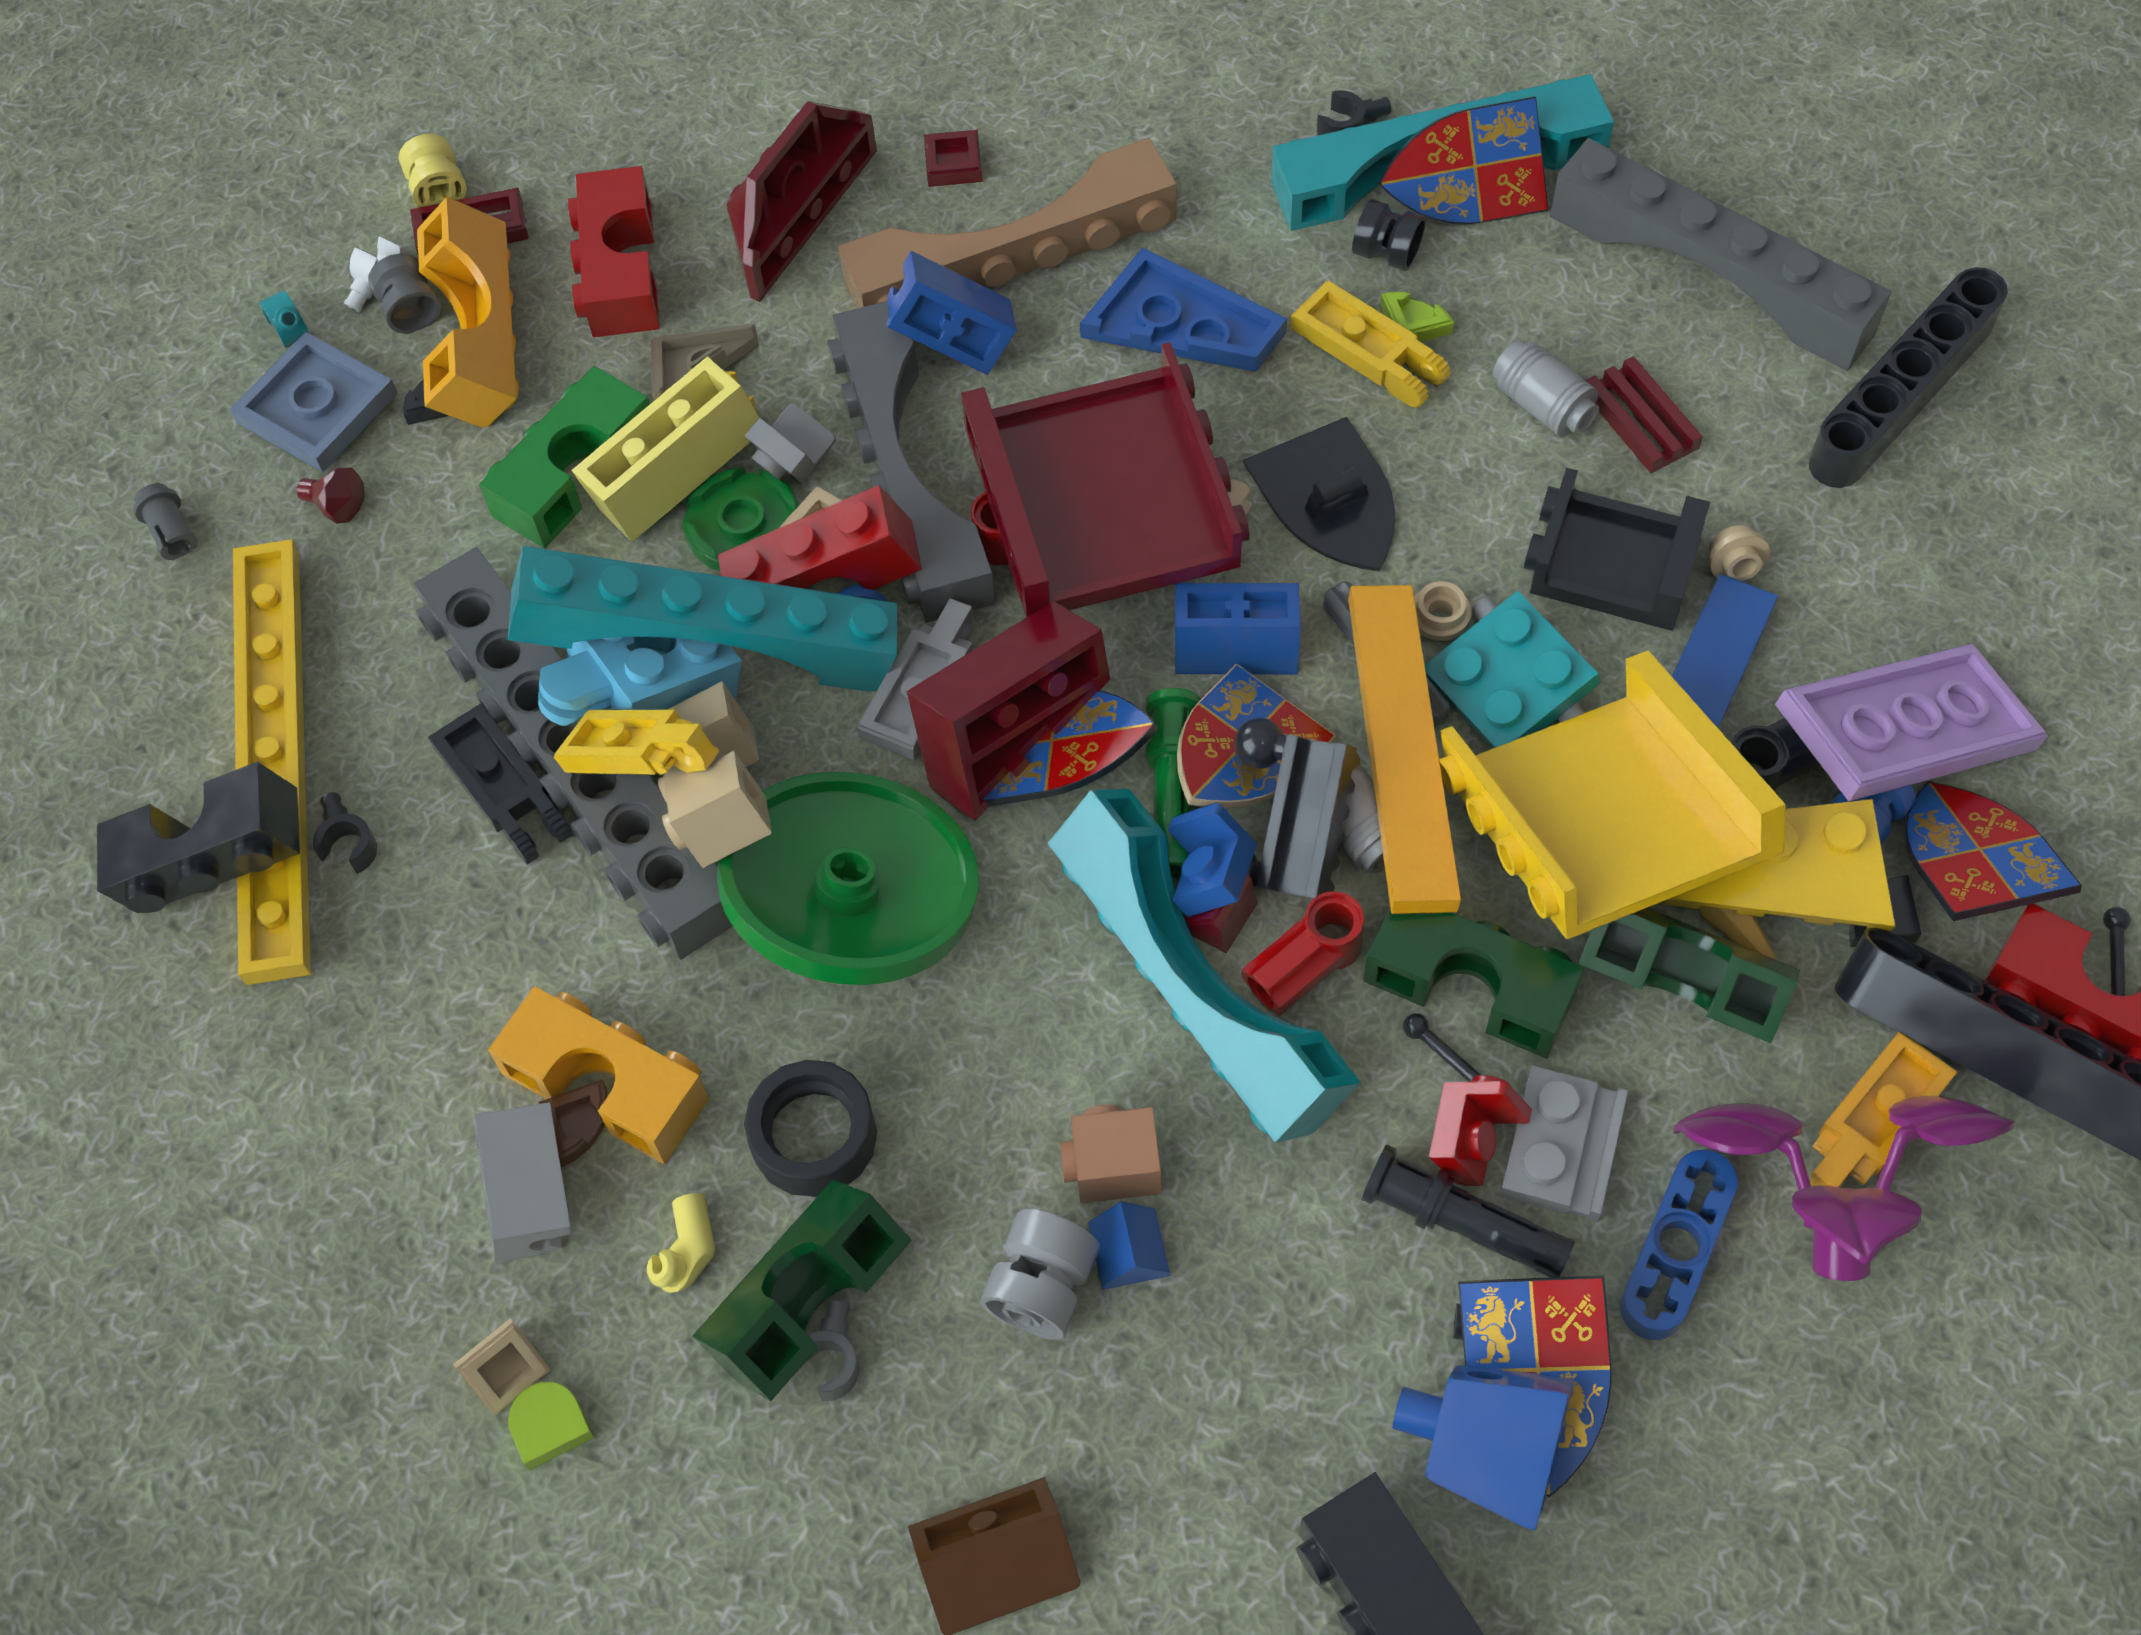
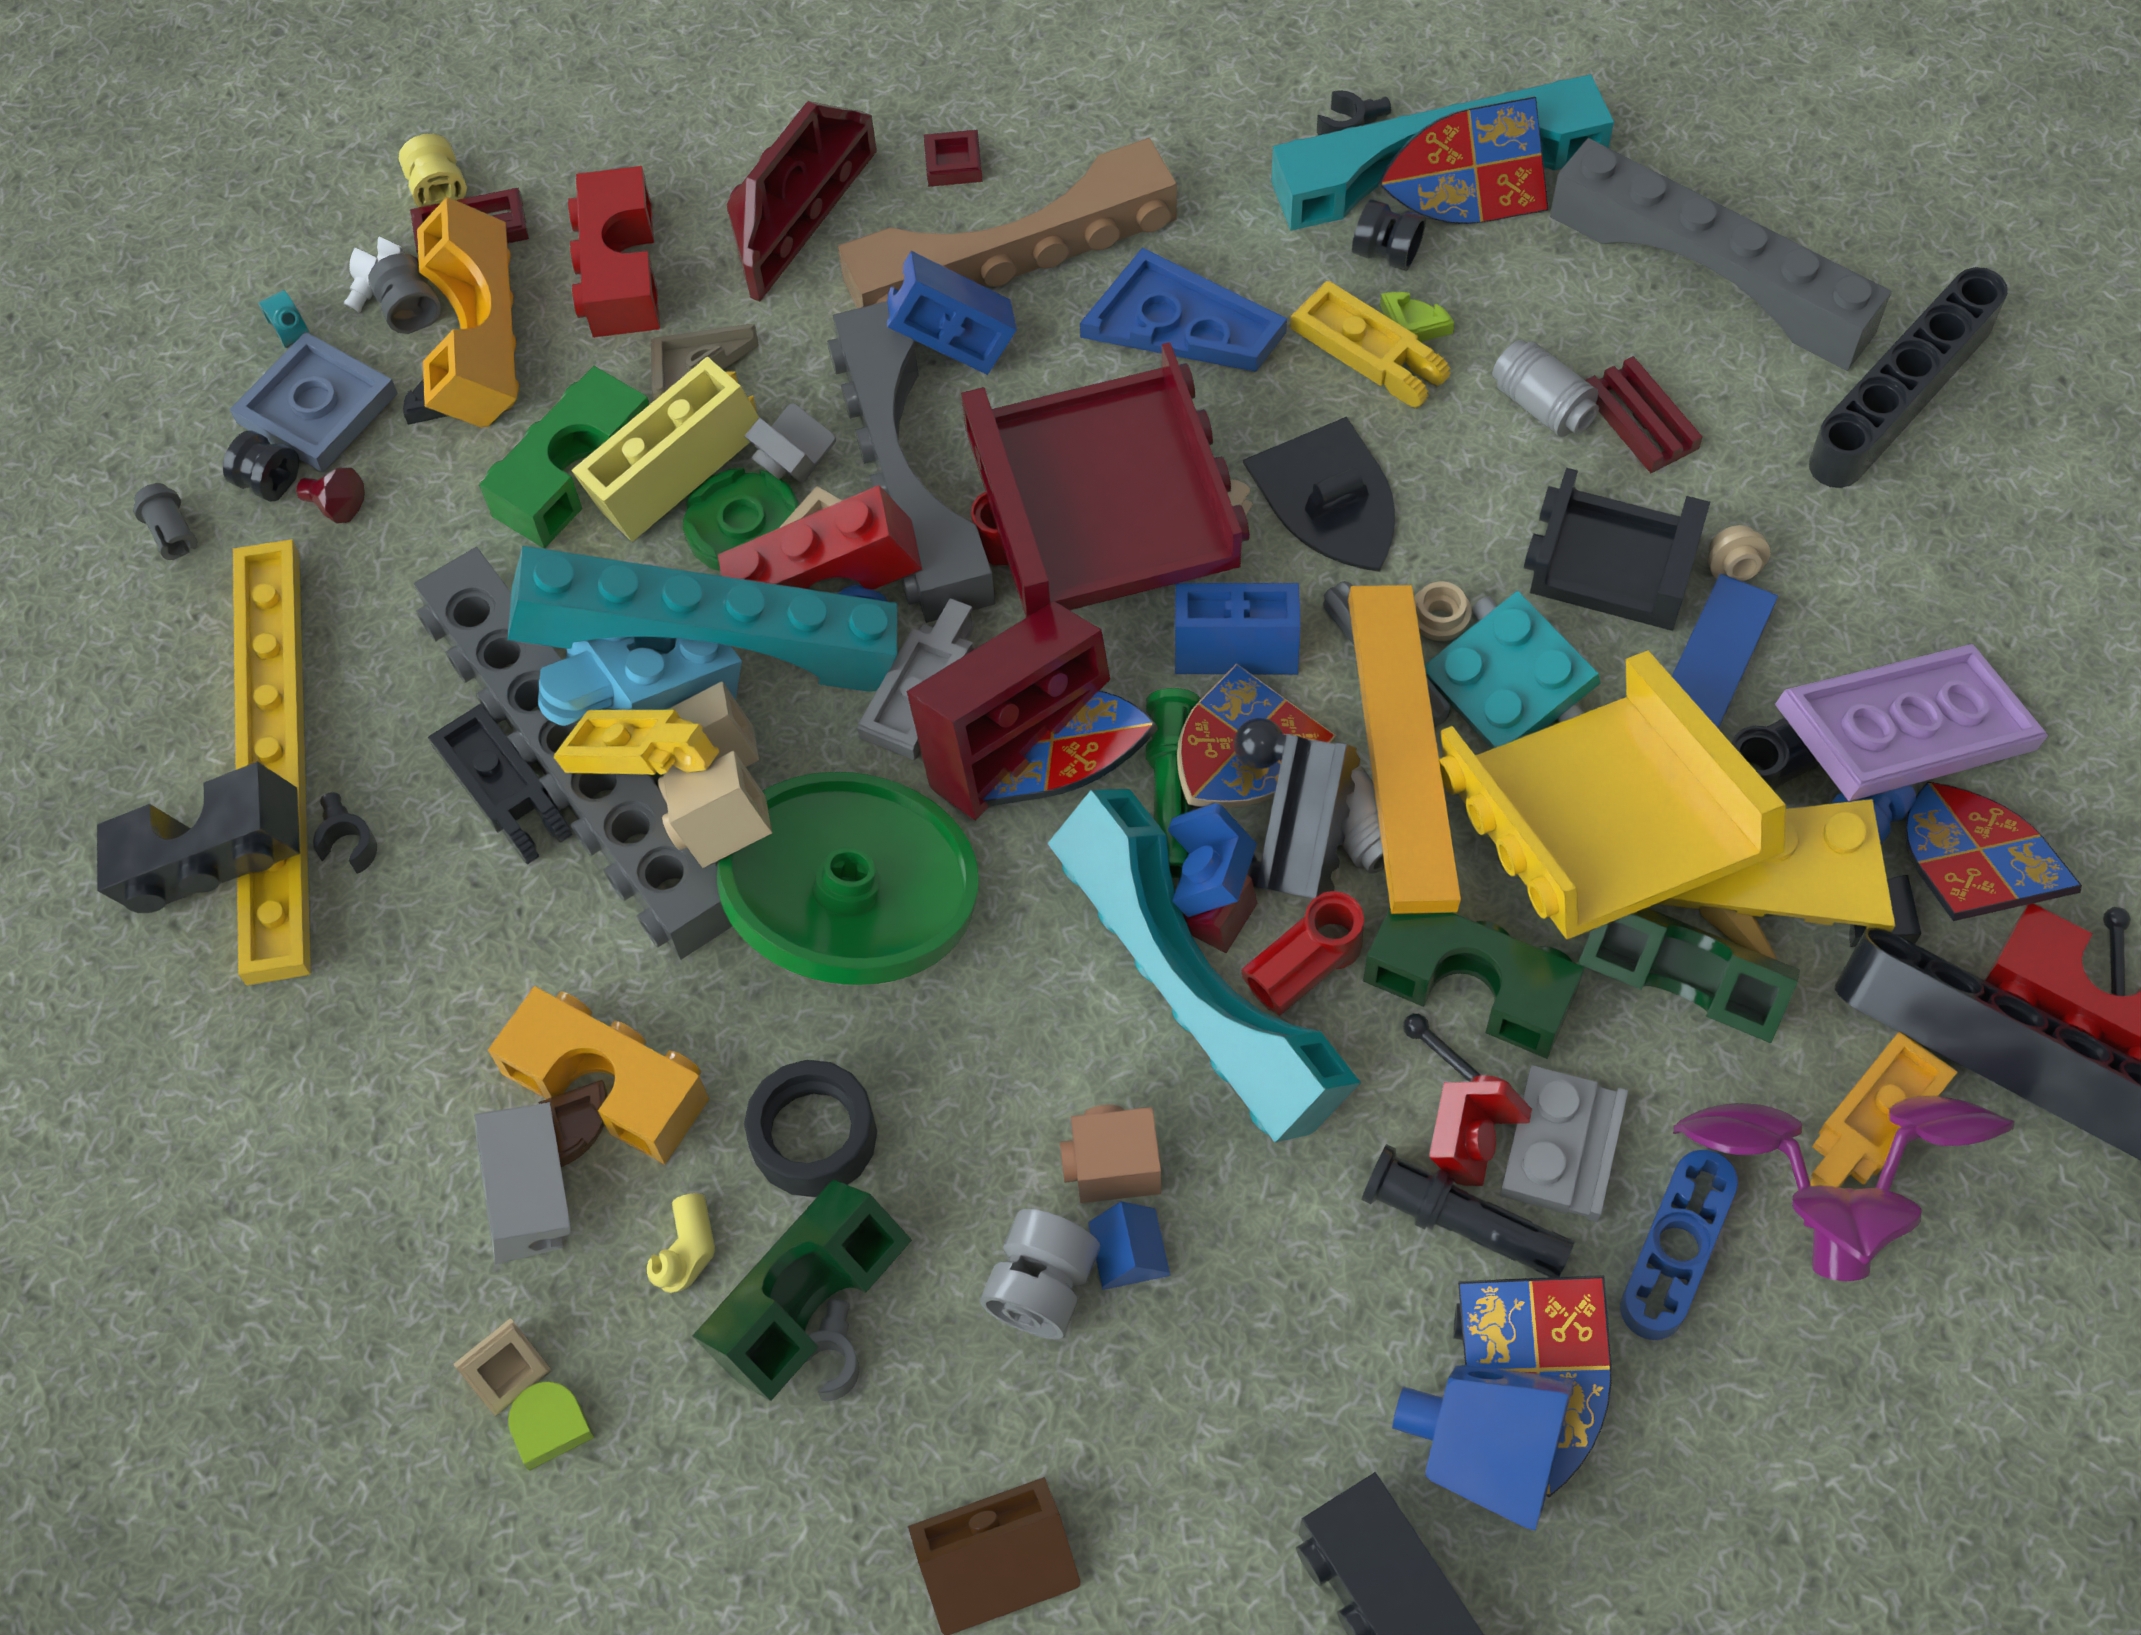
(259, 465): none -> black wheel

